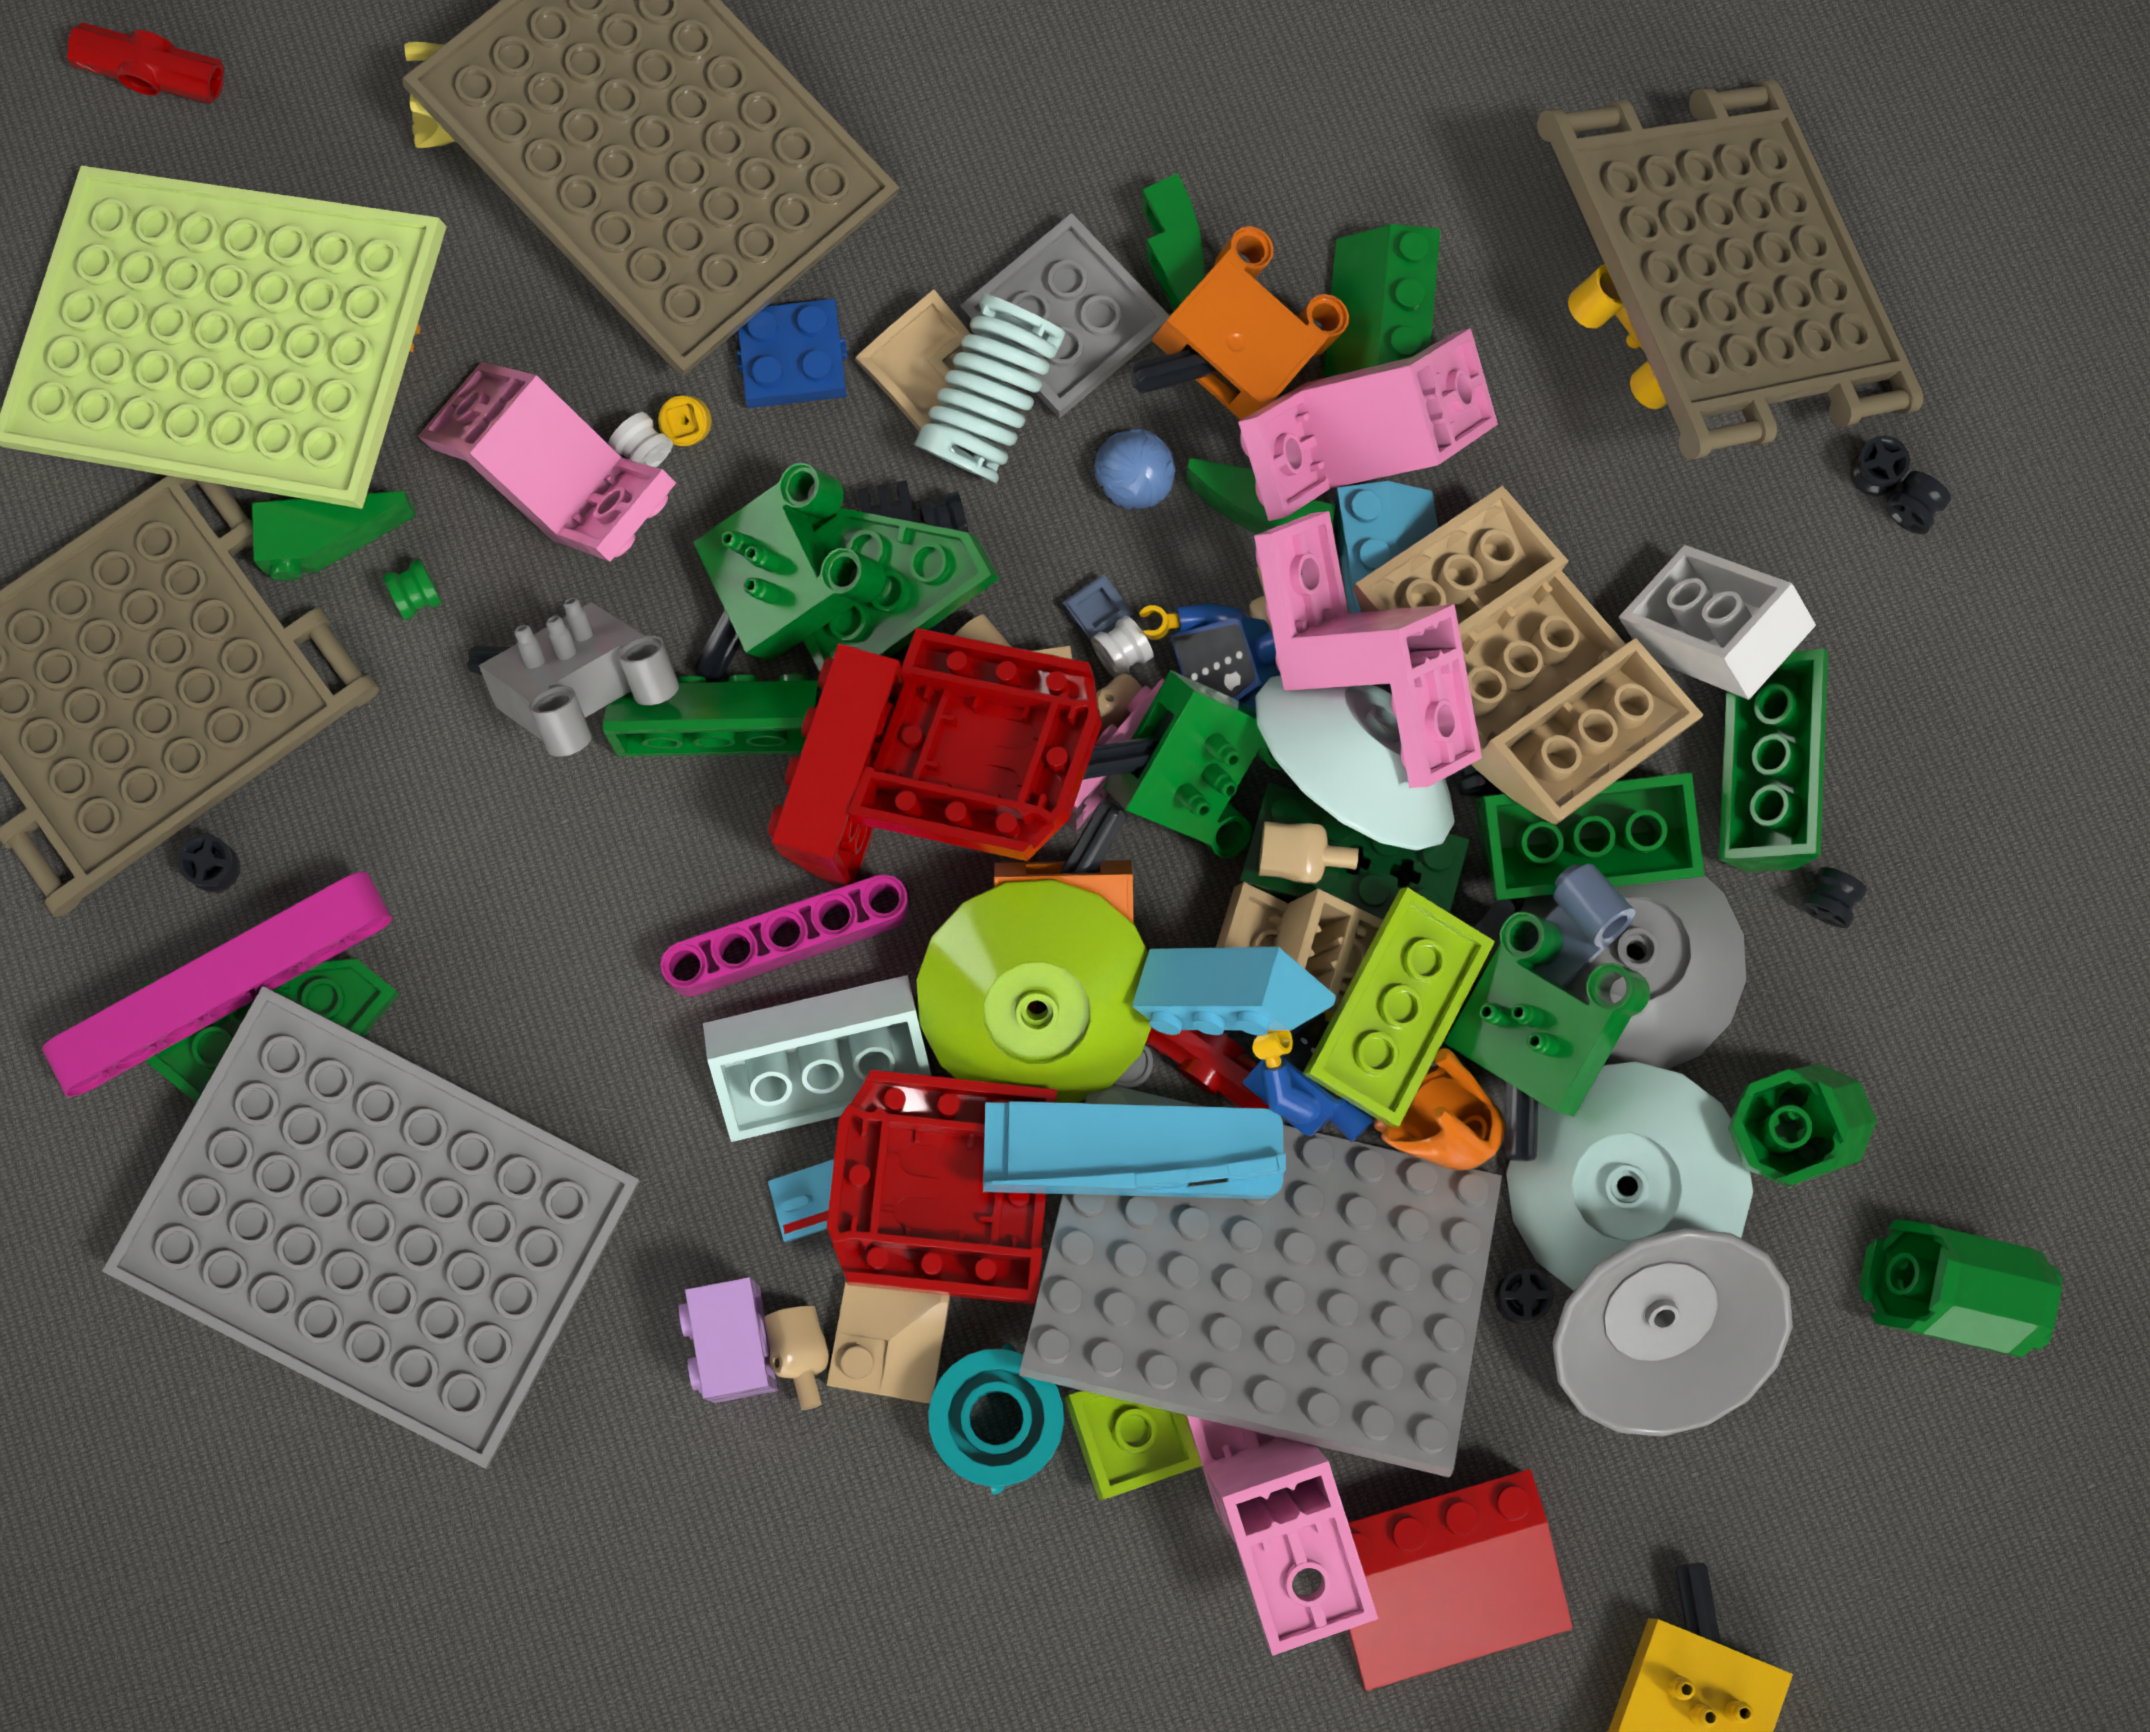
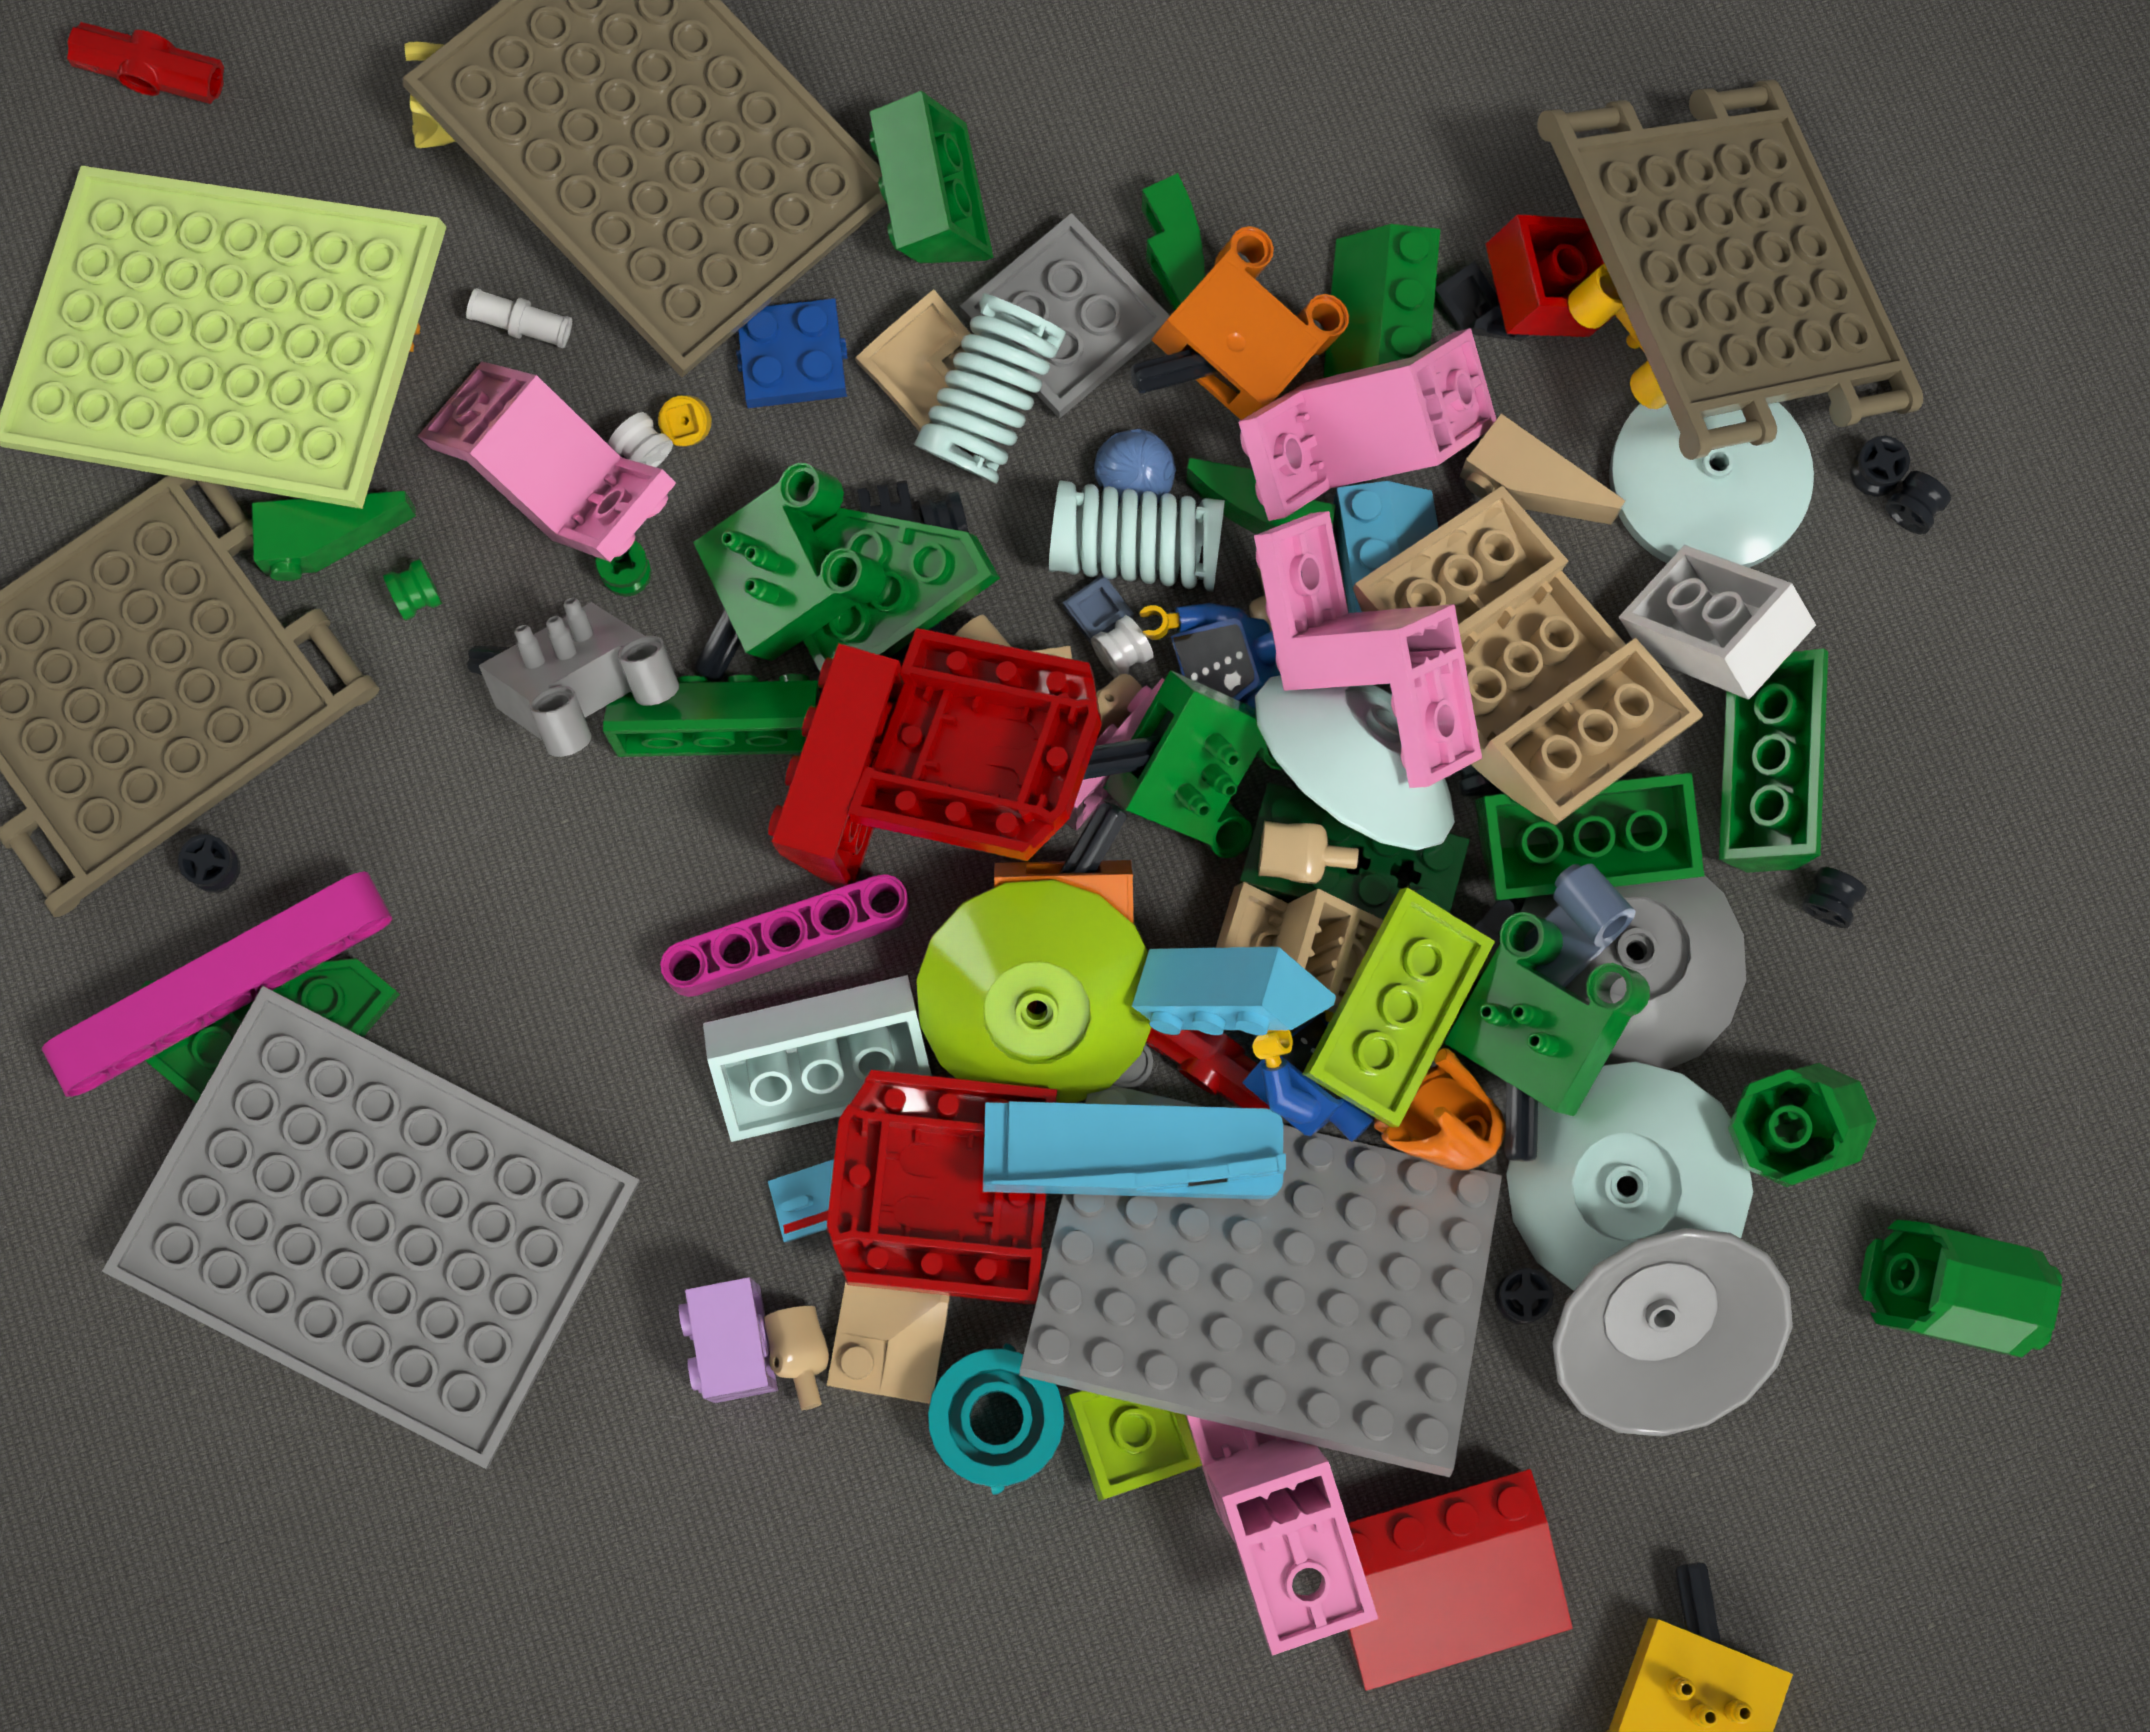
(519, 318): none -> white pin
(627, 576): none -> green wheel
(929, 182): none -> green slope
(1135, 540): none -> light aqua piece
(1473, 304): none -> black slope
(1536, 476): none -> tan slope
(1537, 268): none -> red brick
(1729, 513): none -> light aqua dish

